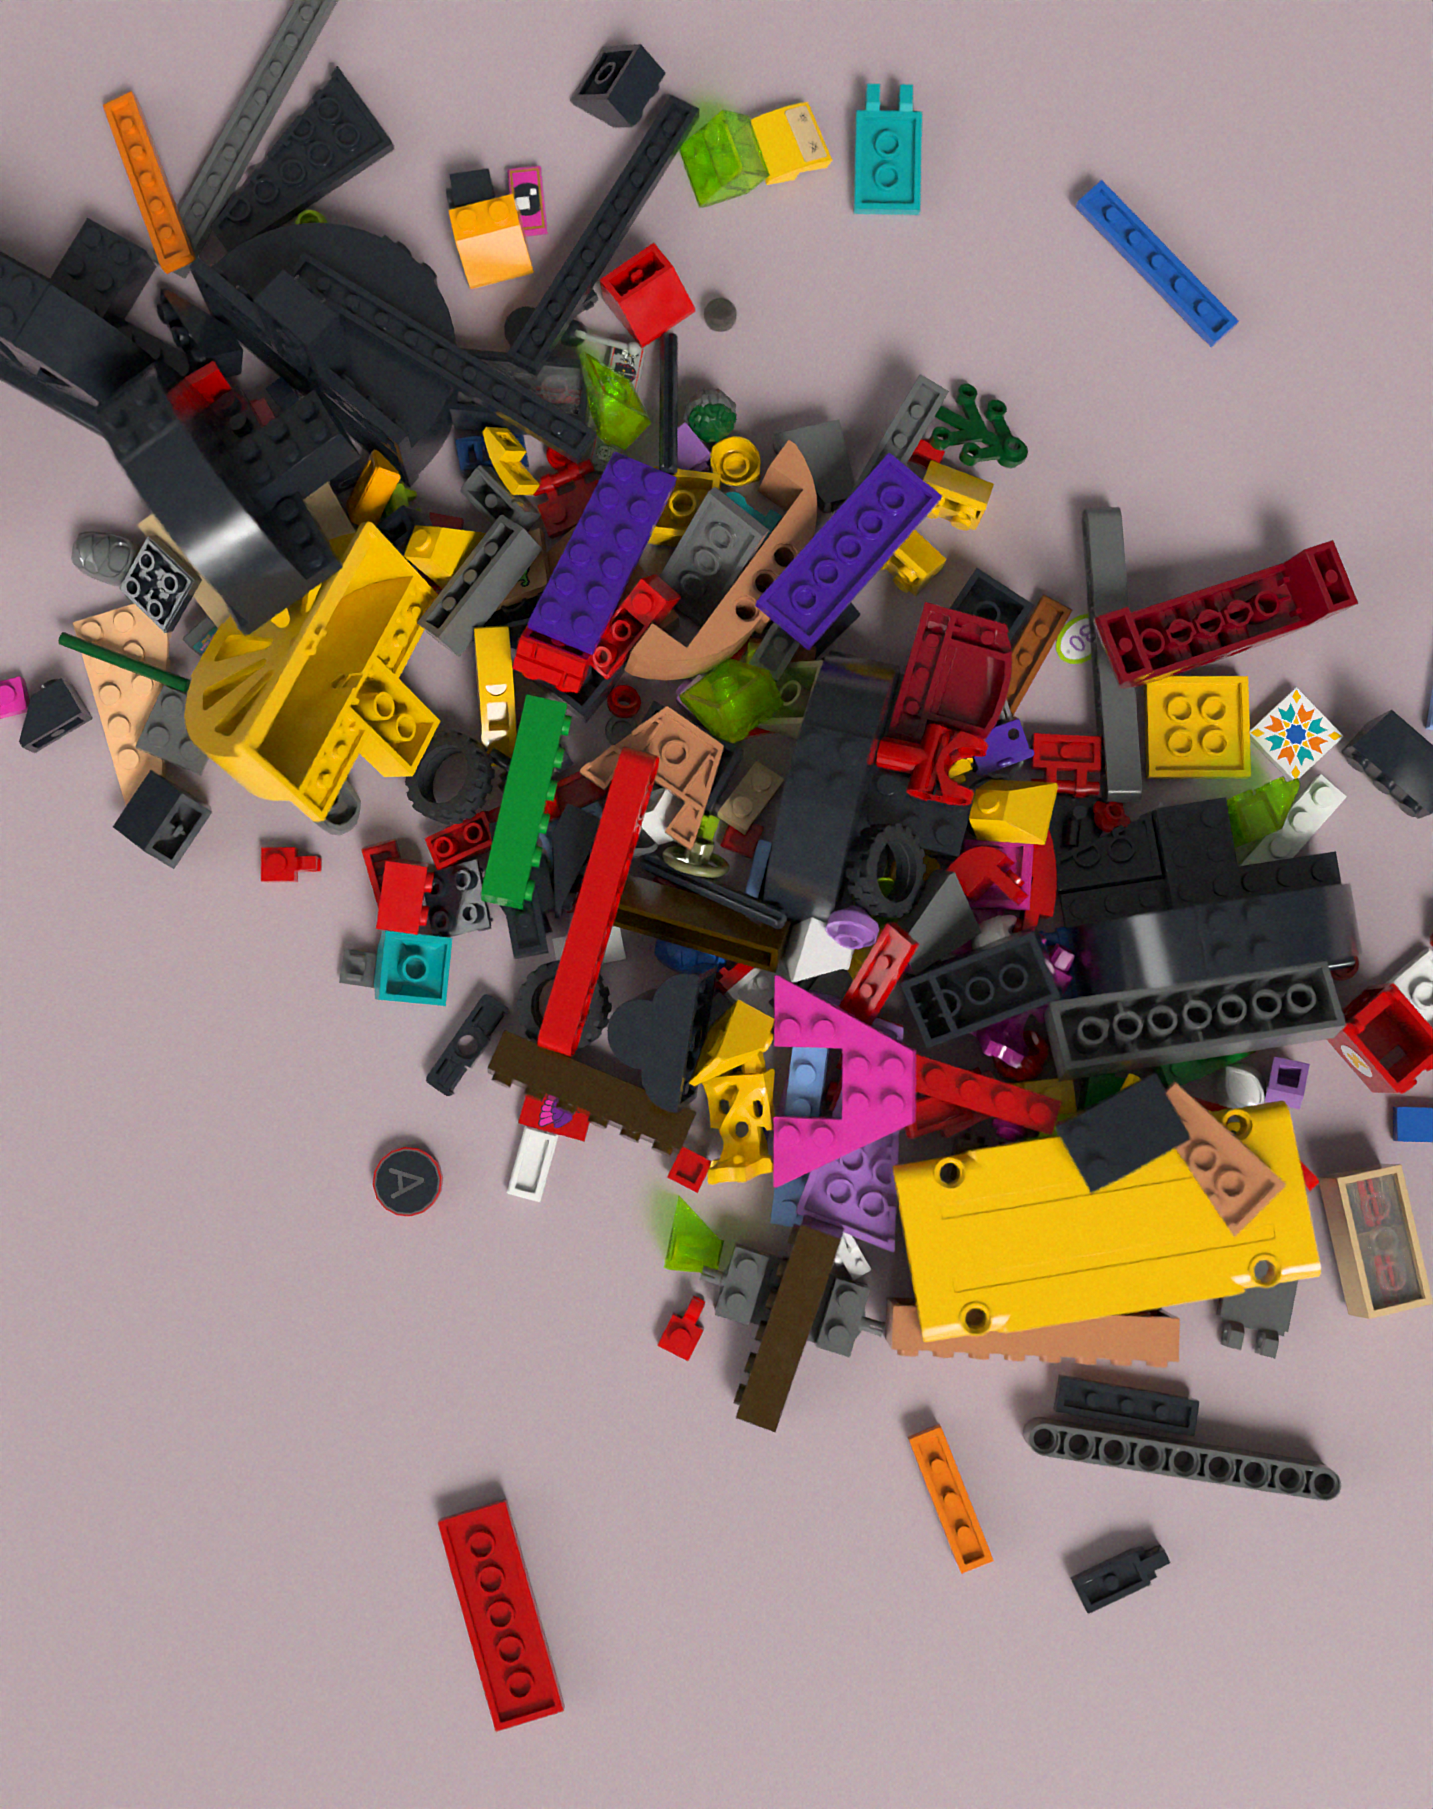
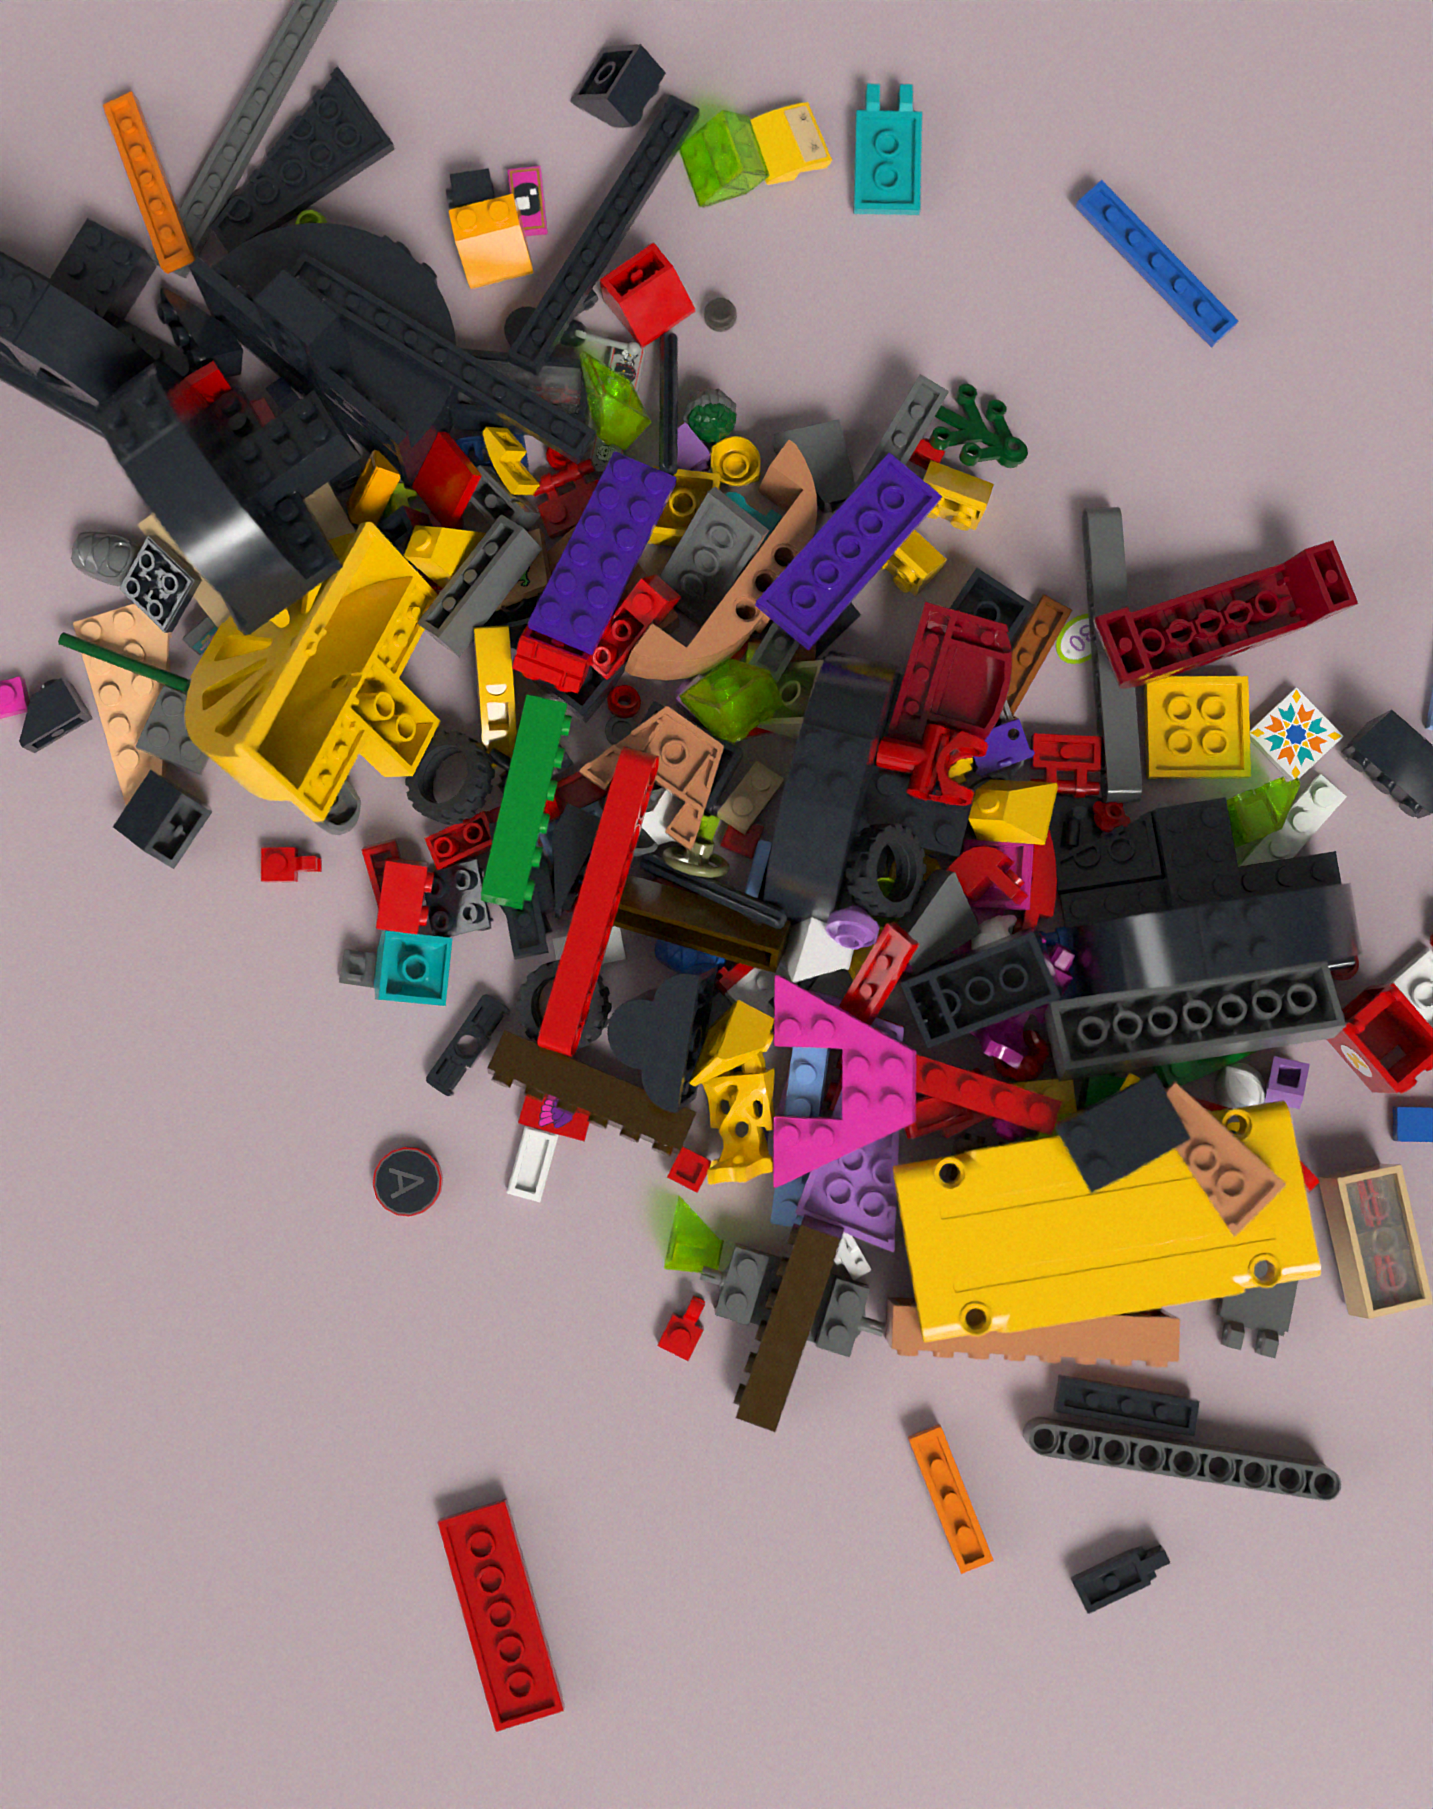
(446, 480): none -> red tile

